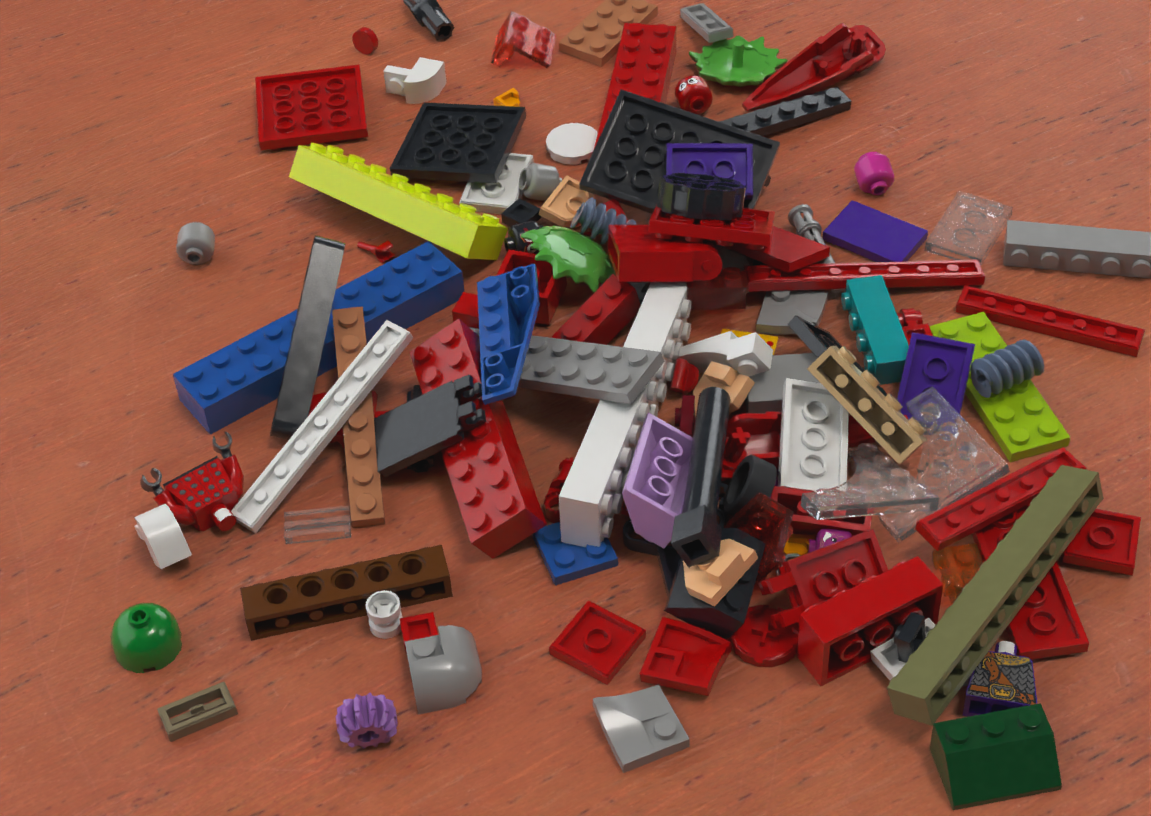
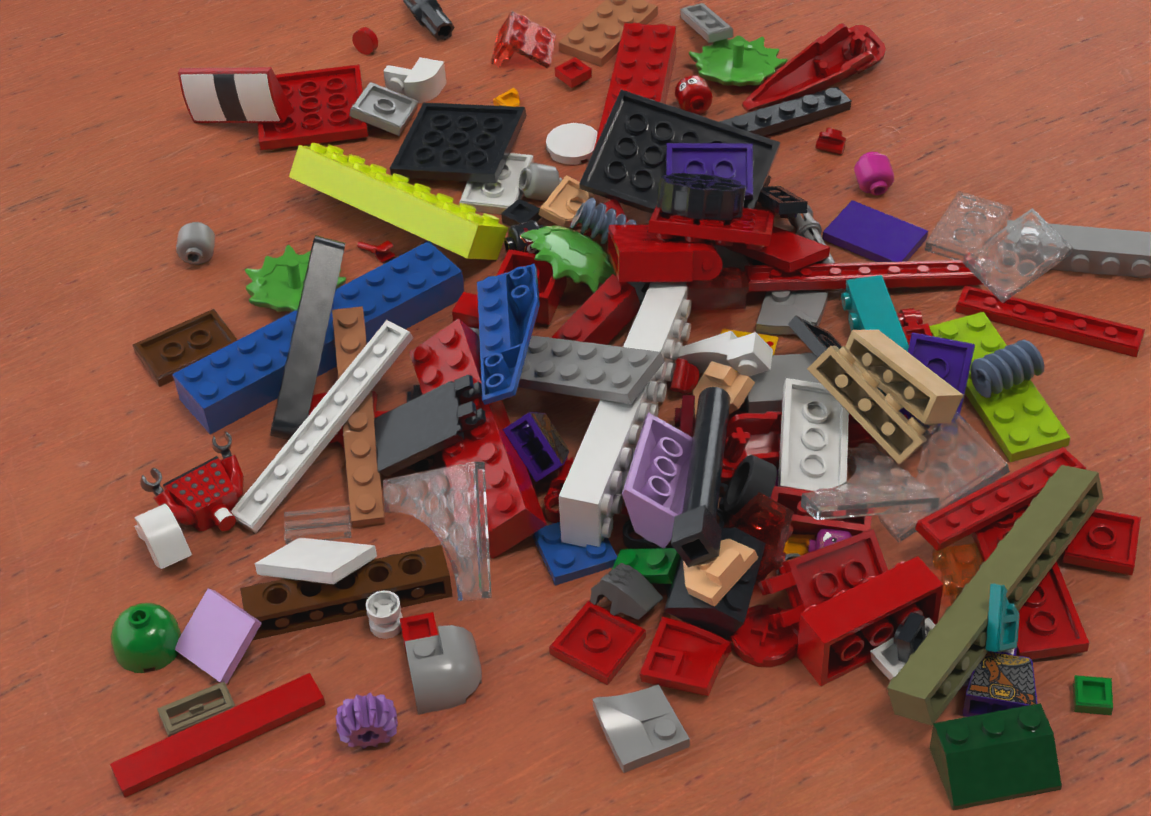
(183, 345): none -> reddish brown tile
(217, 636): none -> lavender tile
(217, 734): none -> red tile
(233, 95): none -> slope
(280, 281): none -> bright green piece
(316, 560): none -> white tile
(384, 108): none -> light grey tile
(455, 509): none -> clear plate
(537, 444): none -> dark purple torso
(573, 72): none -> red plate
(627, 591): none -> dark grey hand
(654, 564): none -> green plate
(782, 202): none -> black plate
(831, 141): none -> red plate
(904, 377): none -> tan brick
(1002, 621): none -> teal tile
(1017, 255): none -> clear plate
(1093, 695): none -> green tile

